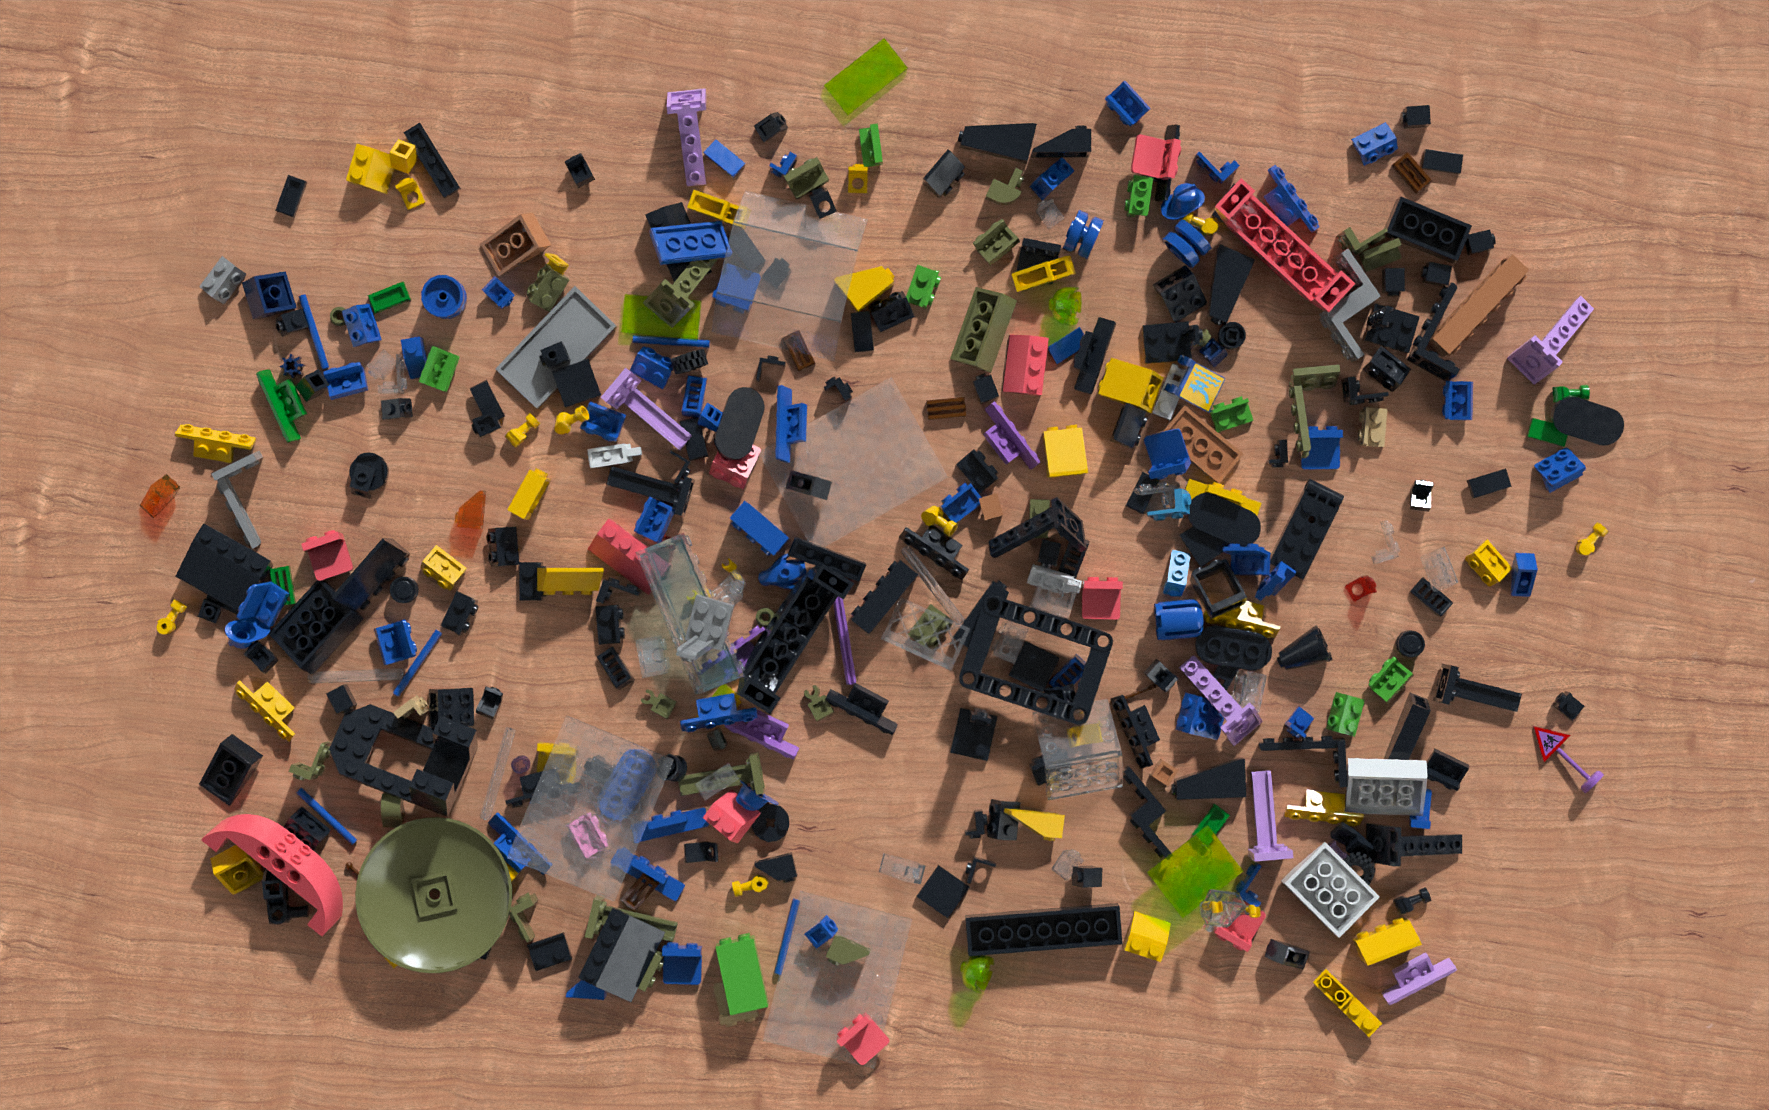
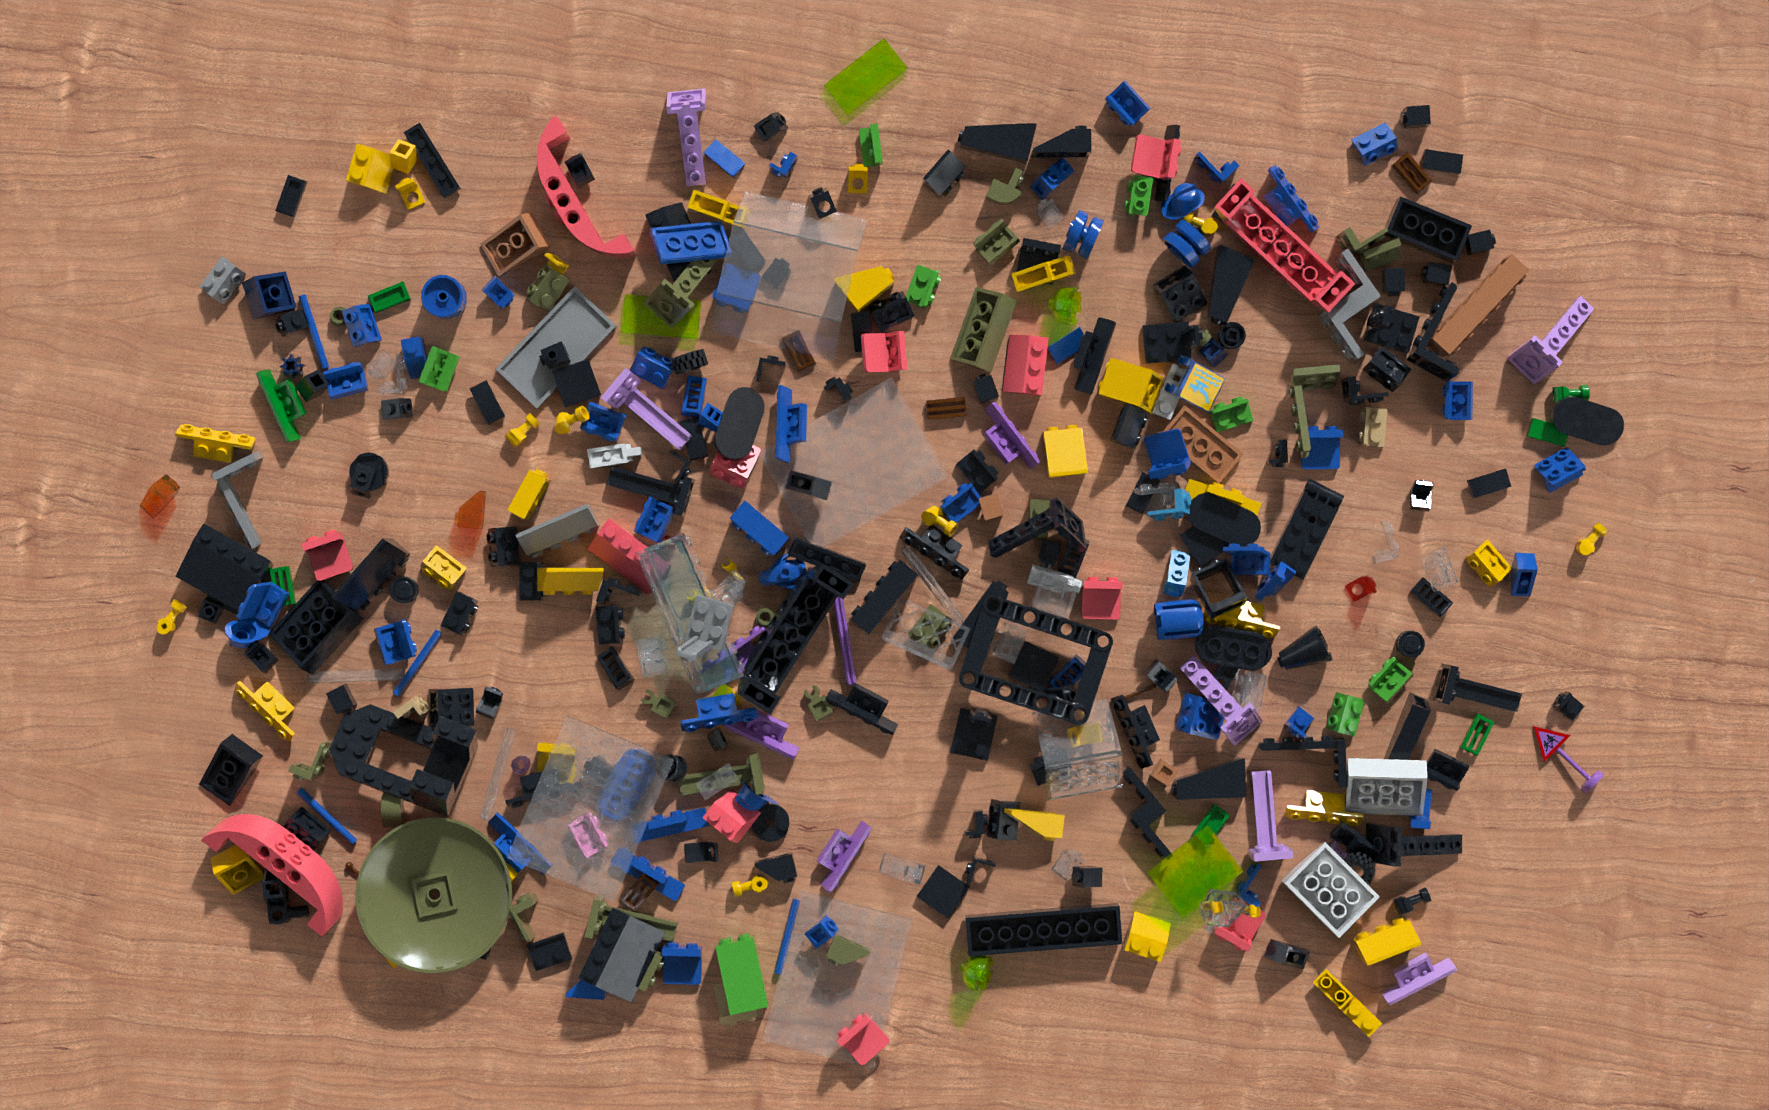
(486, 423): black bracket -> none
(551, 174): none -> coral slope
(557, 530): none -> light grey slope
(671, 341): blue bar -> none
(806, 178): olive bracket -> none
(840, 852): none -> medium lavender bracket
(884, 352): none -> coral bracket
(1483, 719): none -> green tile

